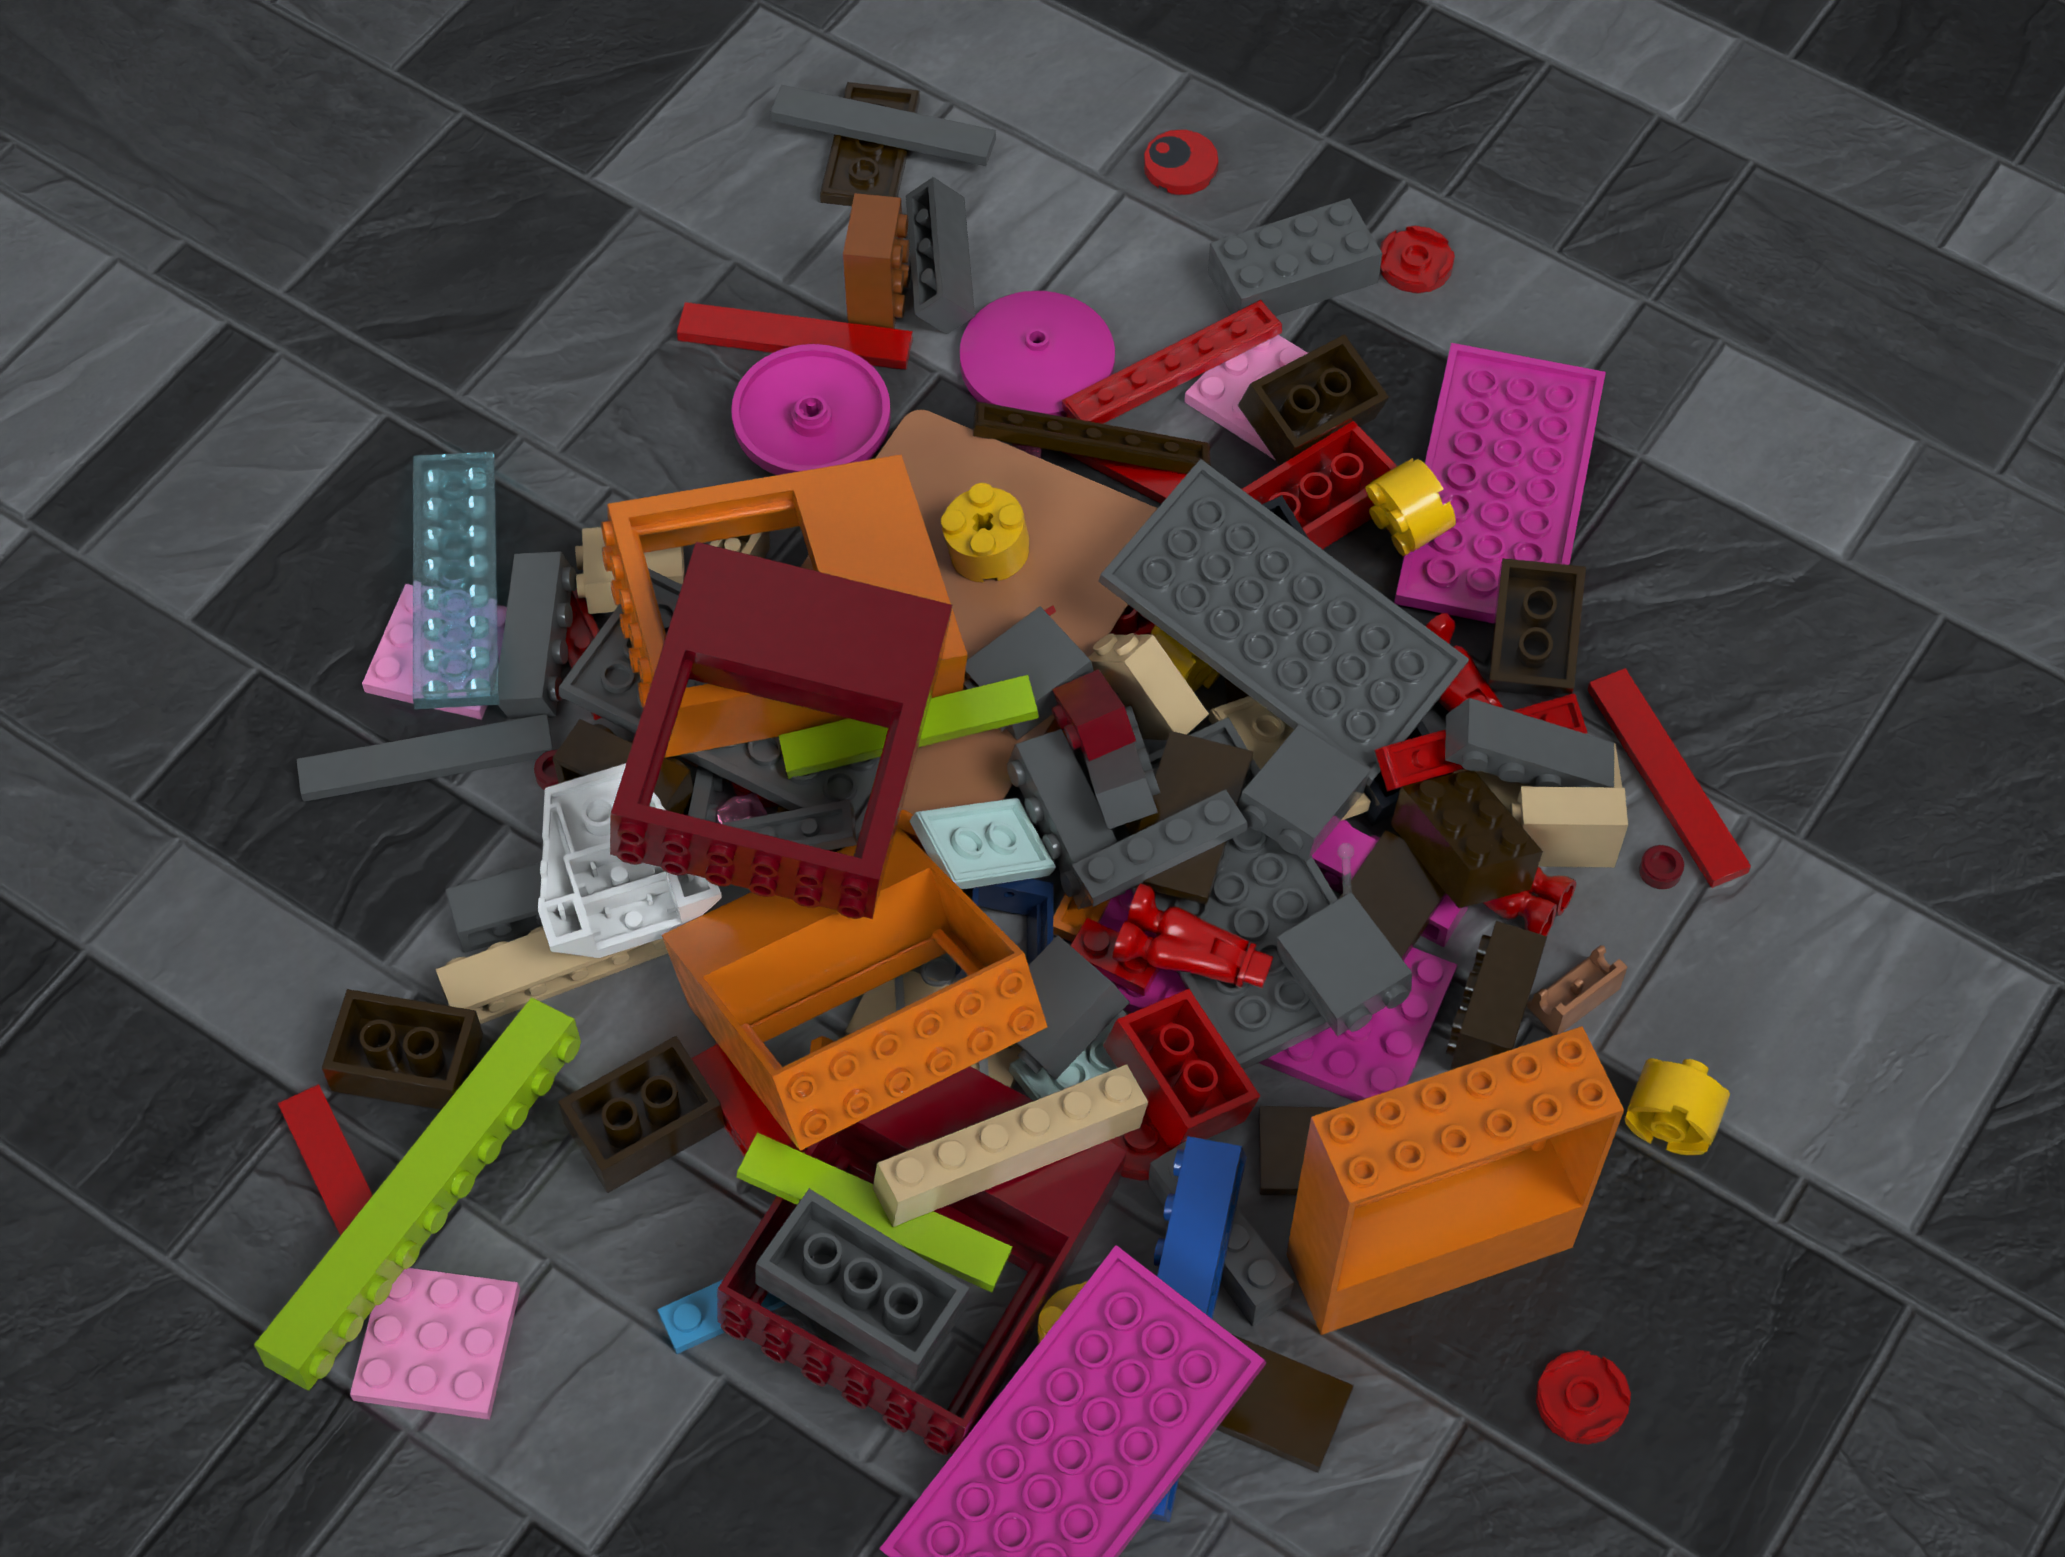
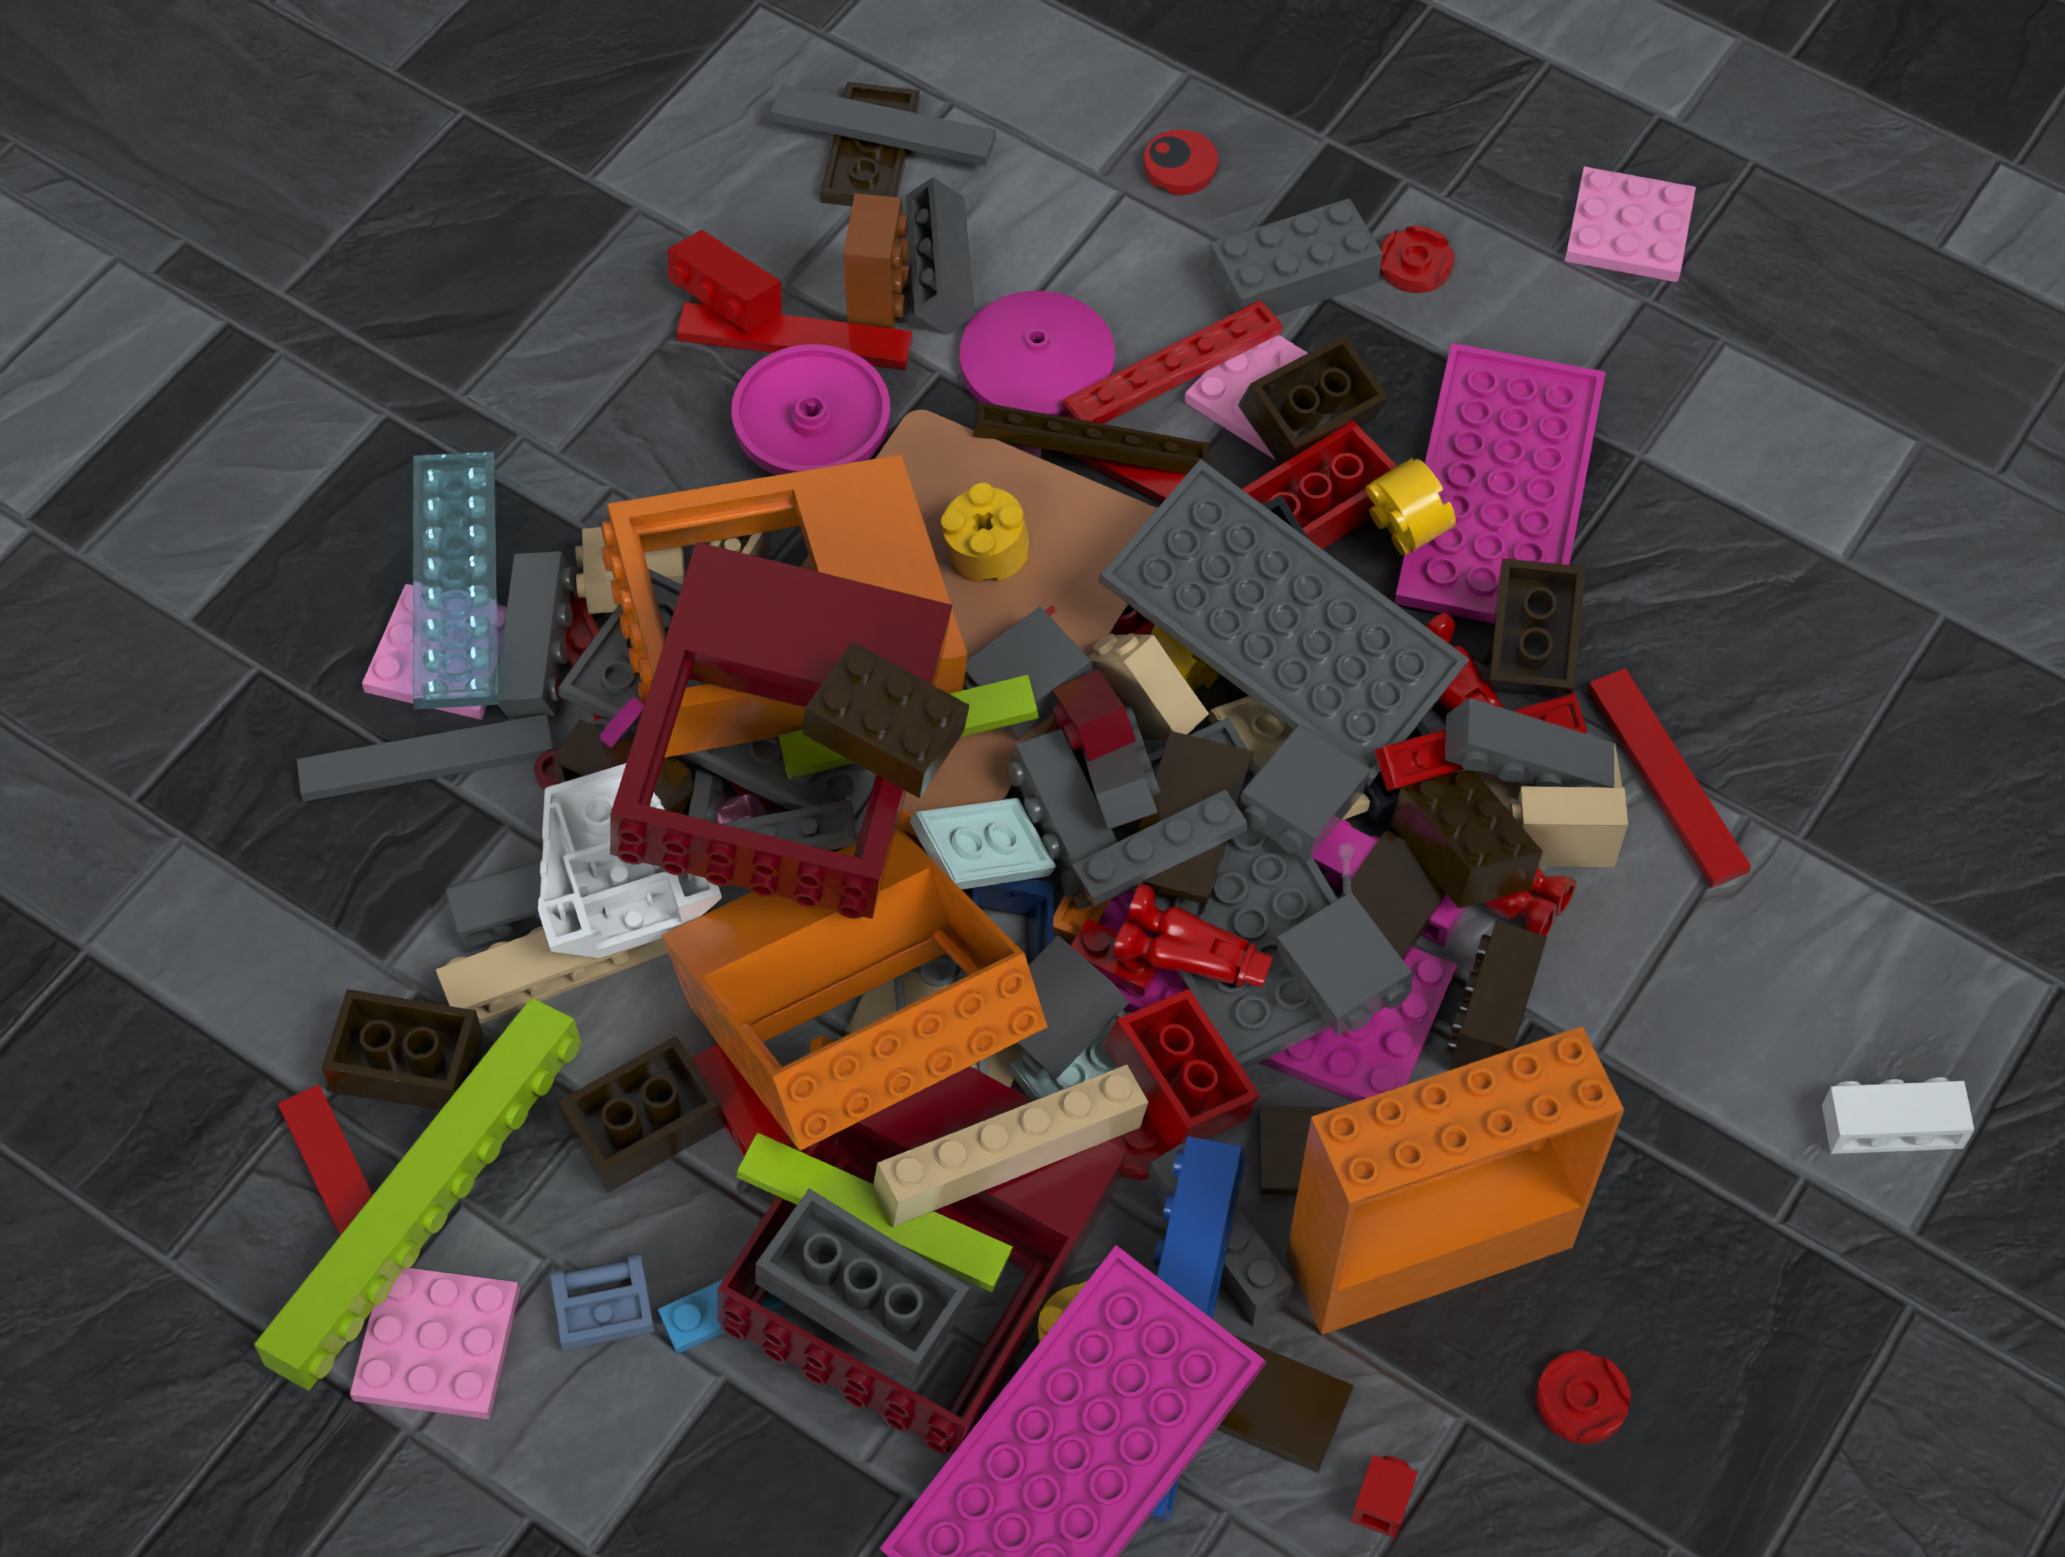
(606, 1313): none -> sand blue plate
(622, 722): none -> dark pink tile
(724, 280): none -> red brick
(885, 719): none -> dark brown brick
(1384, 1495): none -> red brick
(1578, 992): nougat hinge -> none
(1630, 224): none -> bright pink plate
(1661, 867): dark red tile -> none
(1677, 1105): yellow brick -> none
(1897, 1116): none -> white brick

